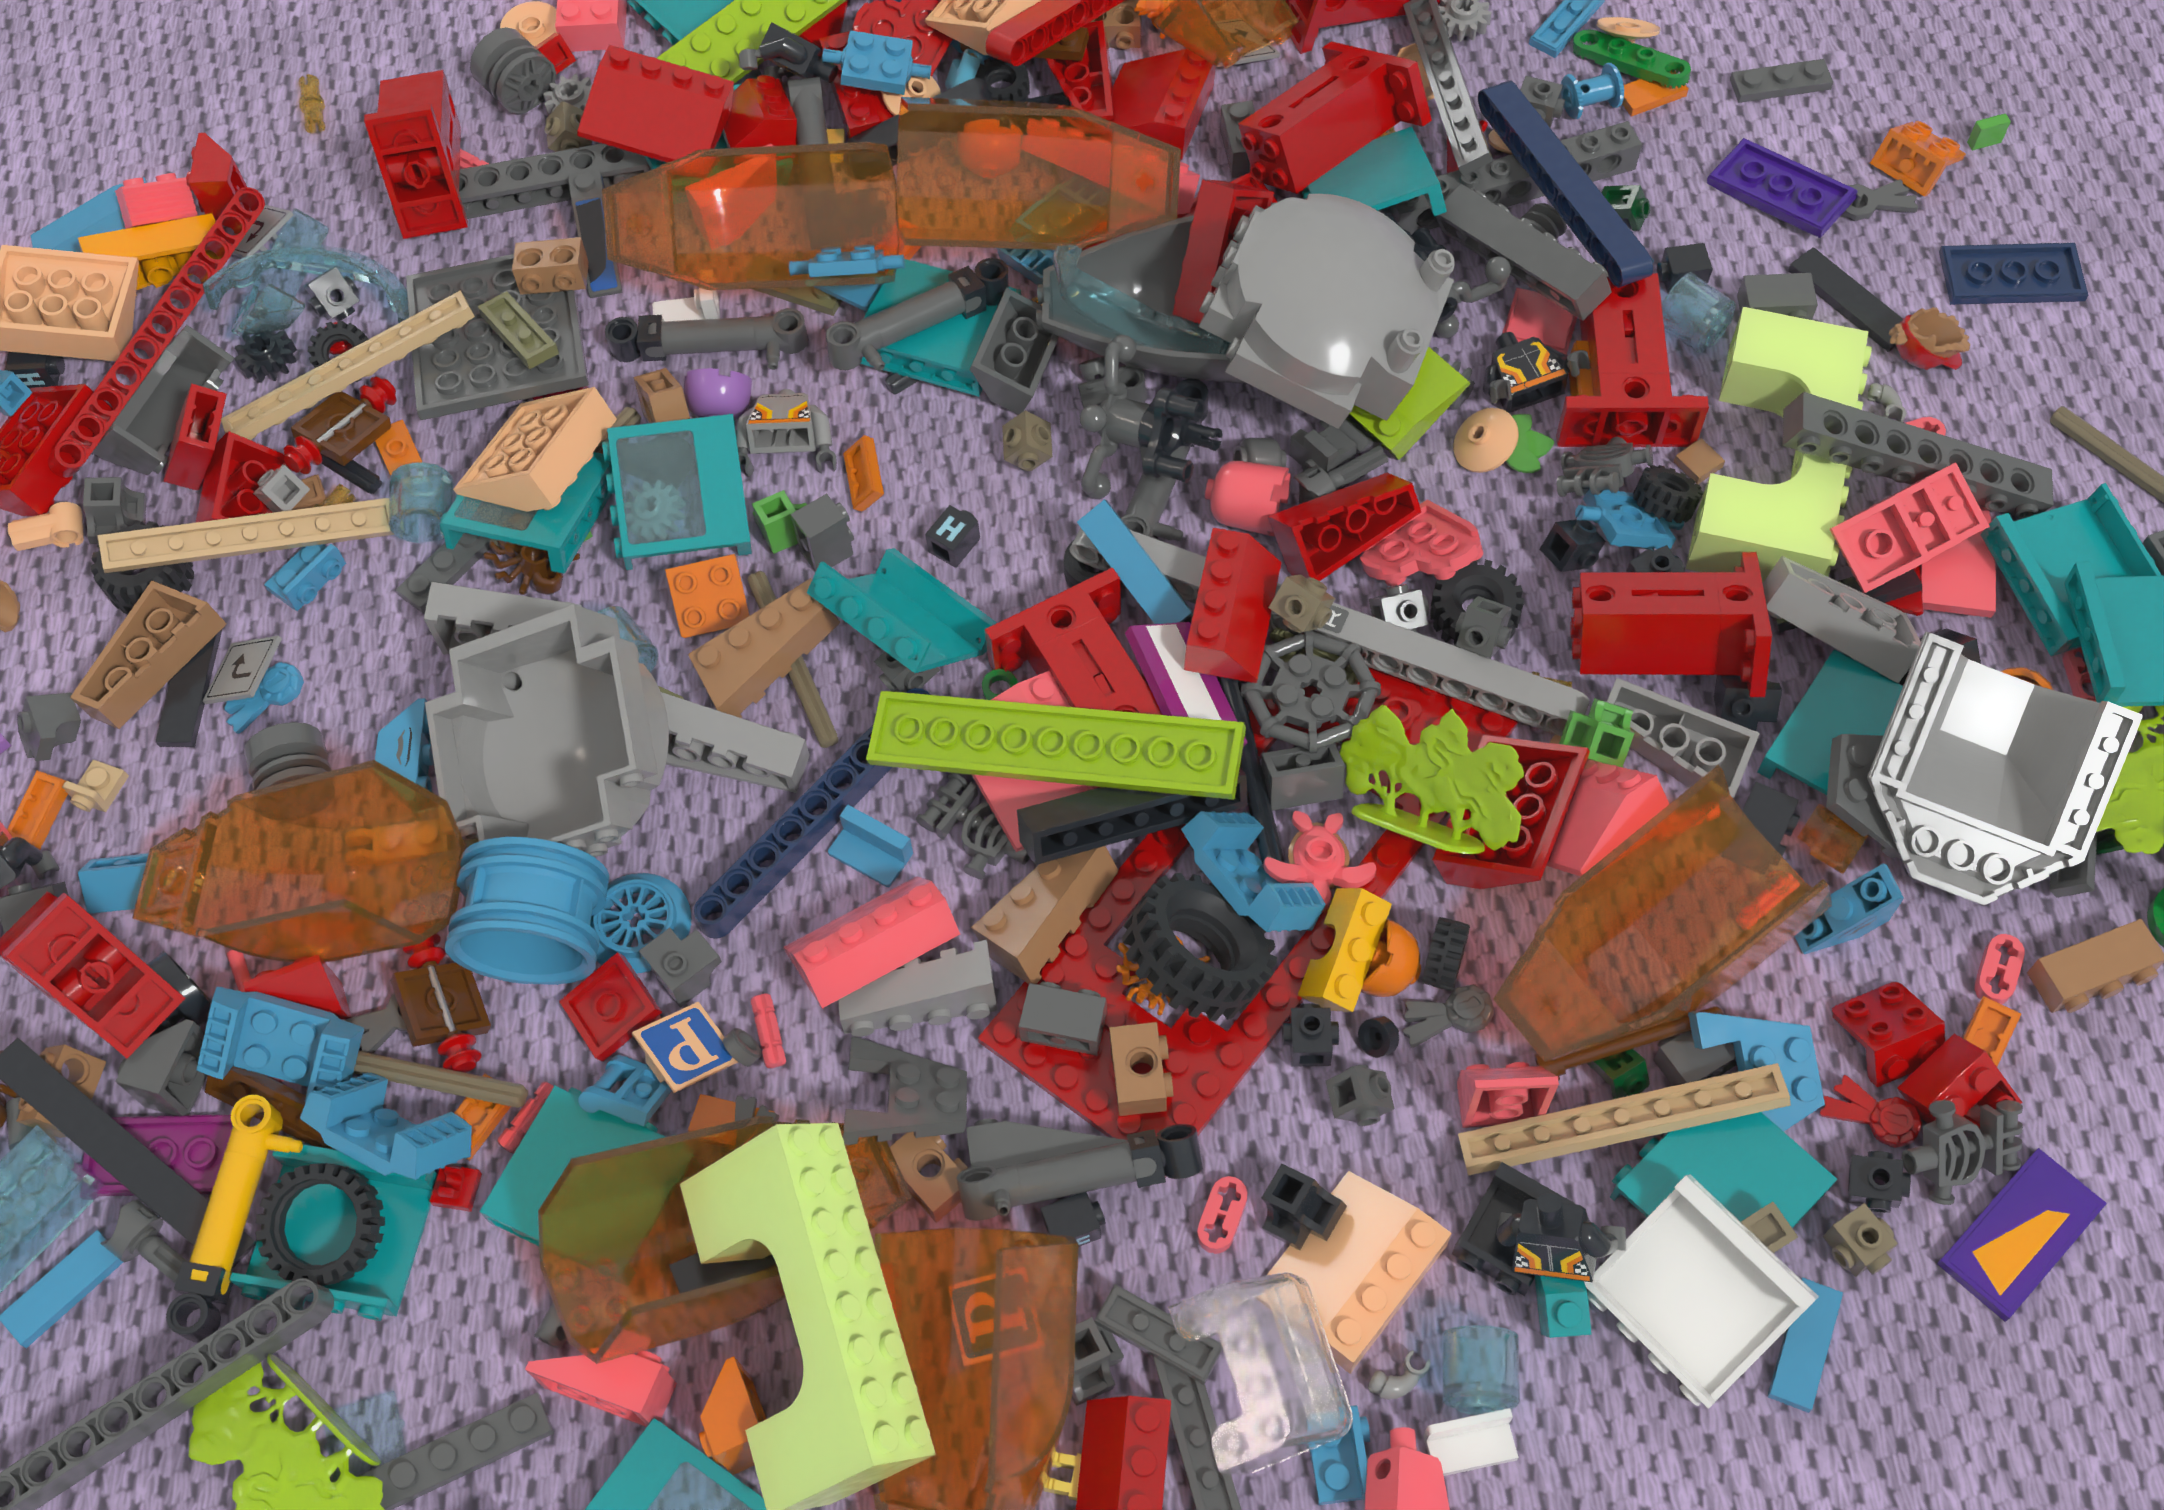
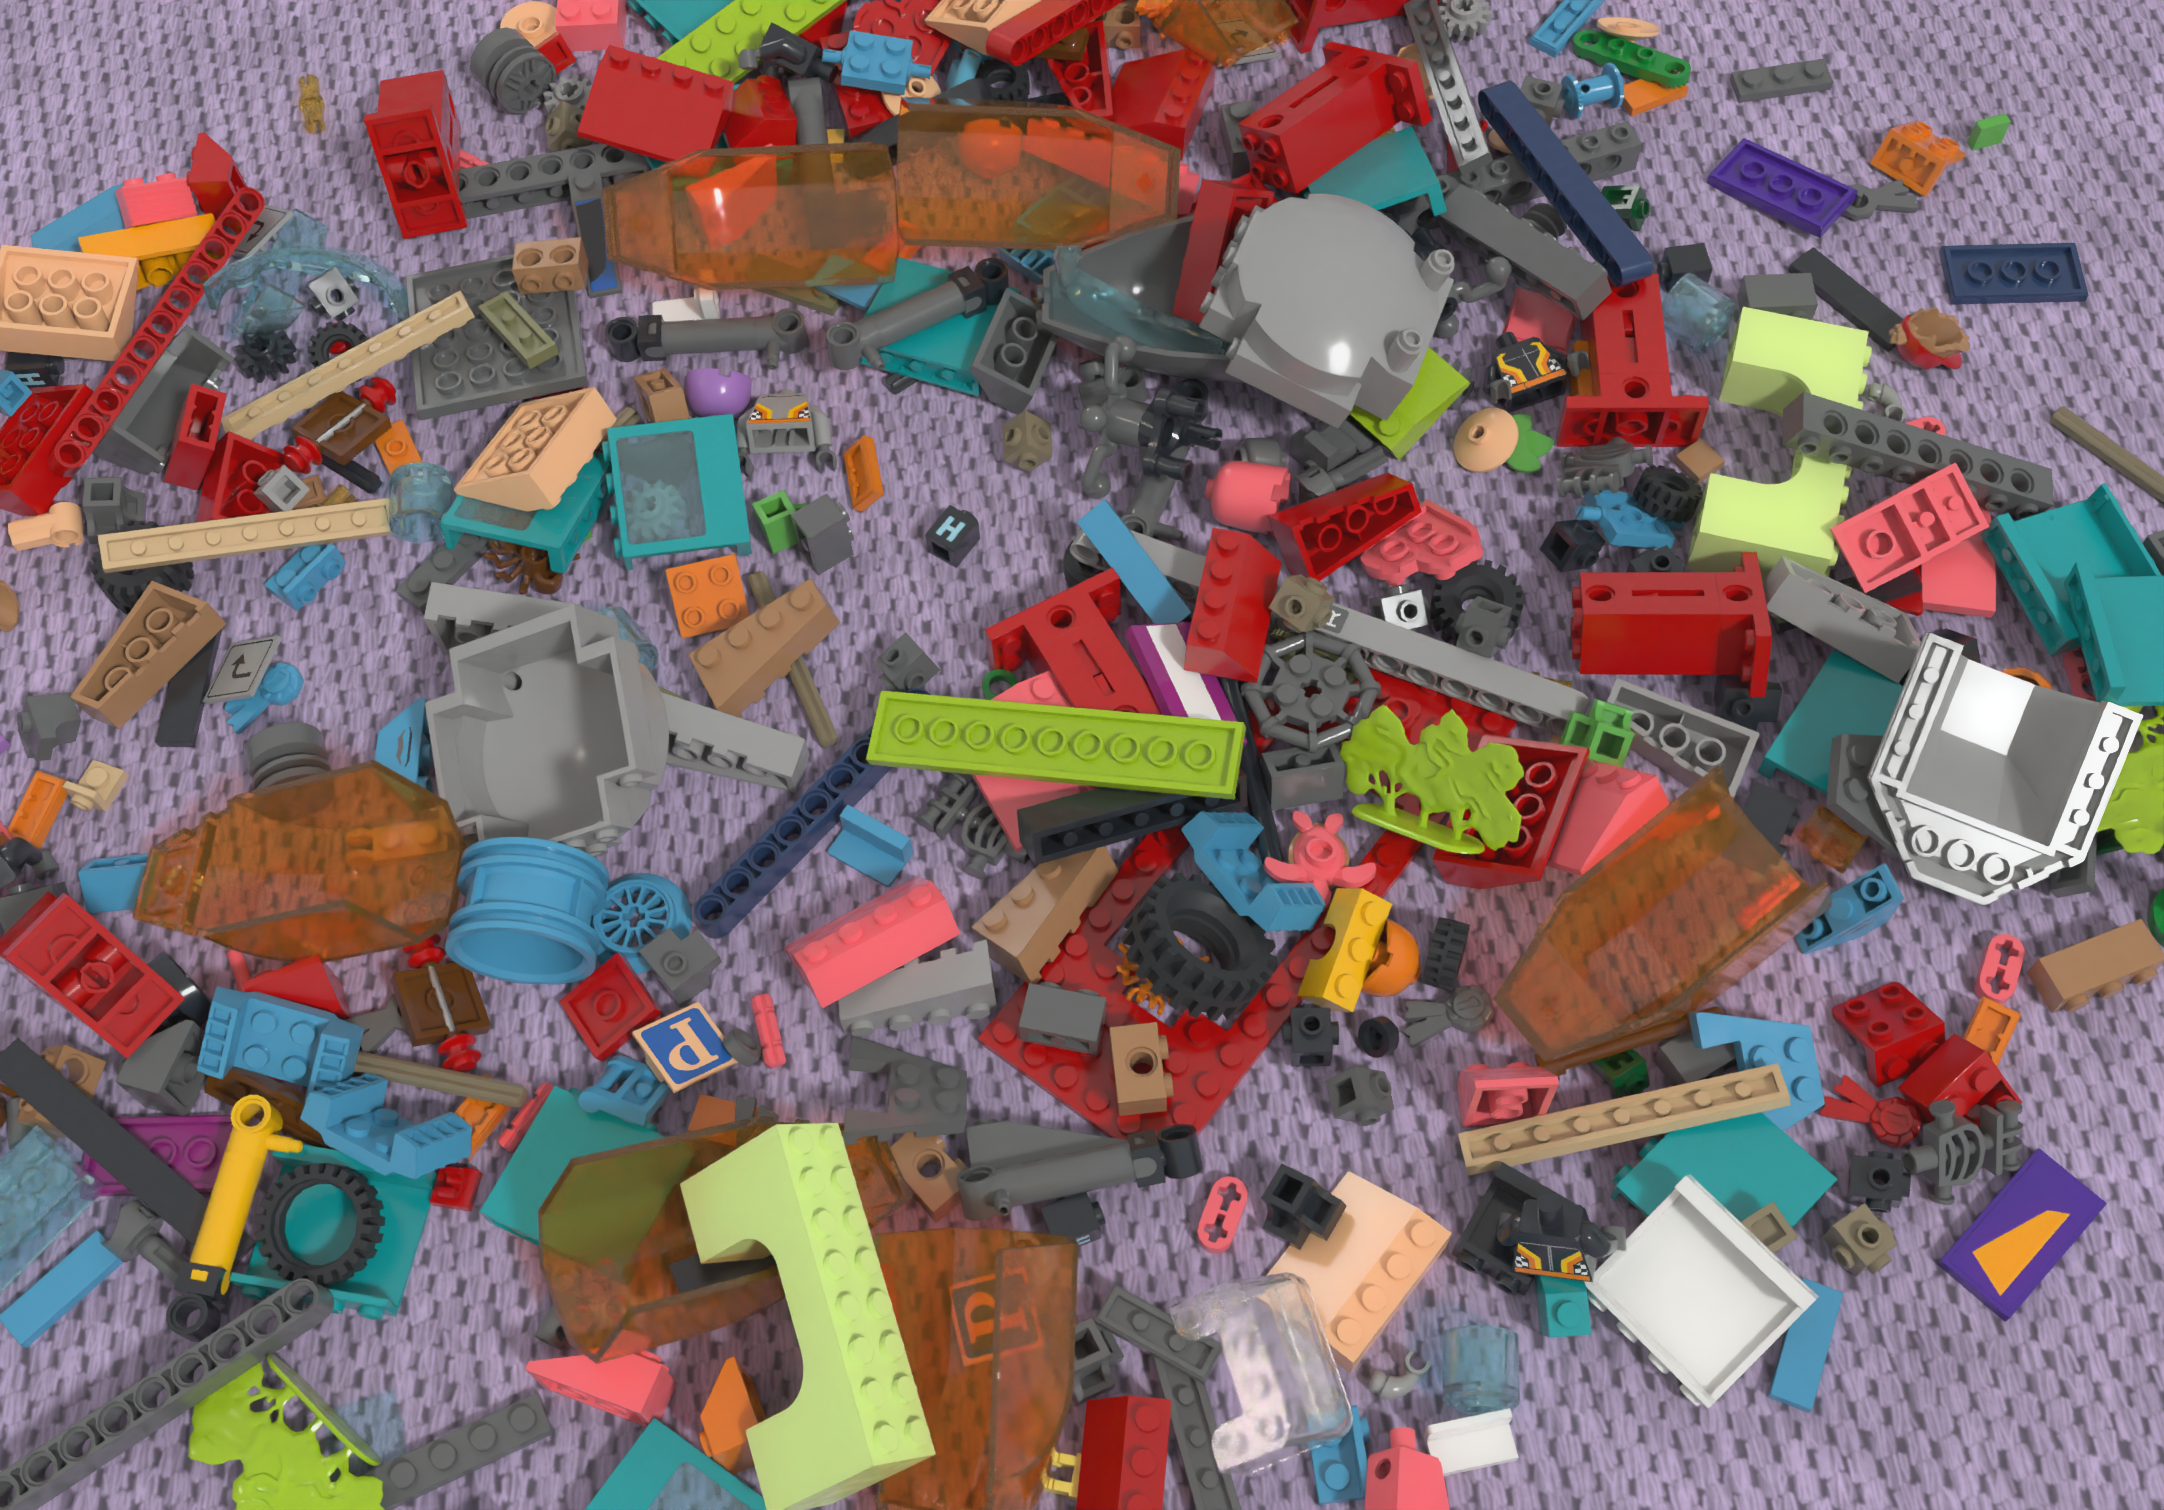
(835, 262): dark azure plate -> none
(905, 612): teal panel -> none

